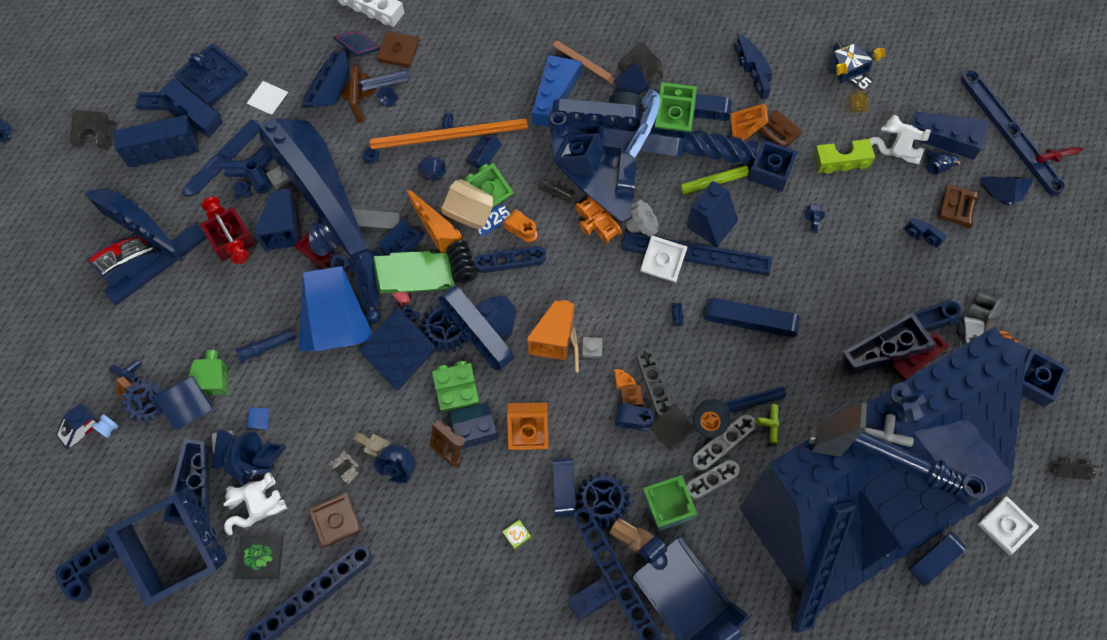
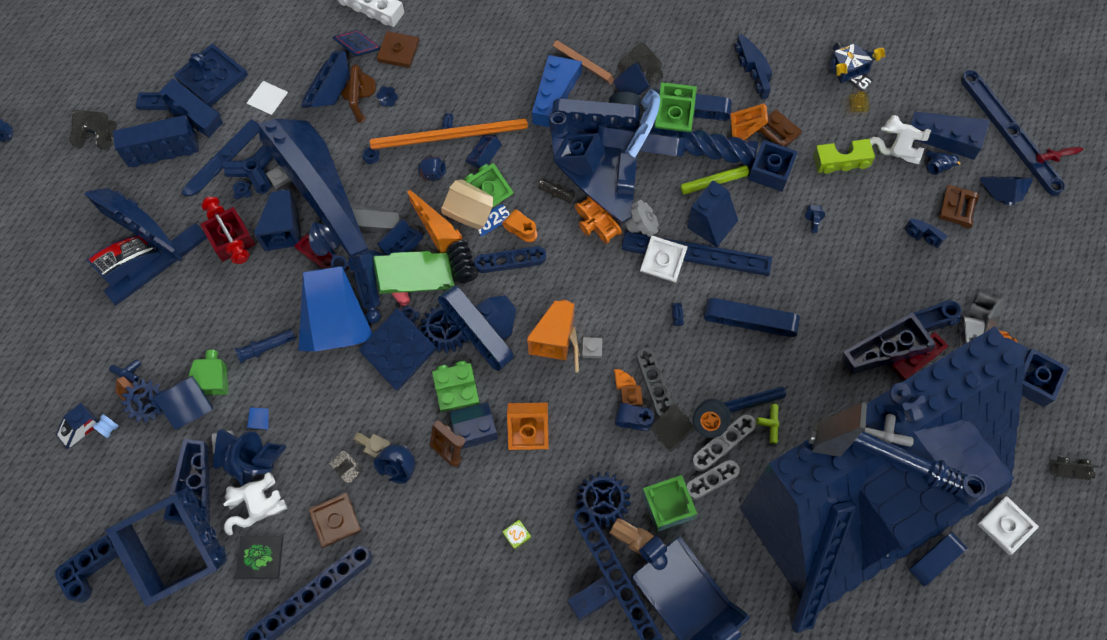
(384, 80): dark blue axle -> none
(563, 487): dark blue beam -> none

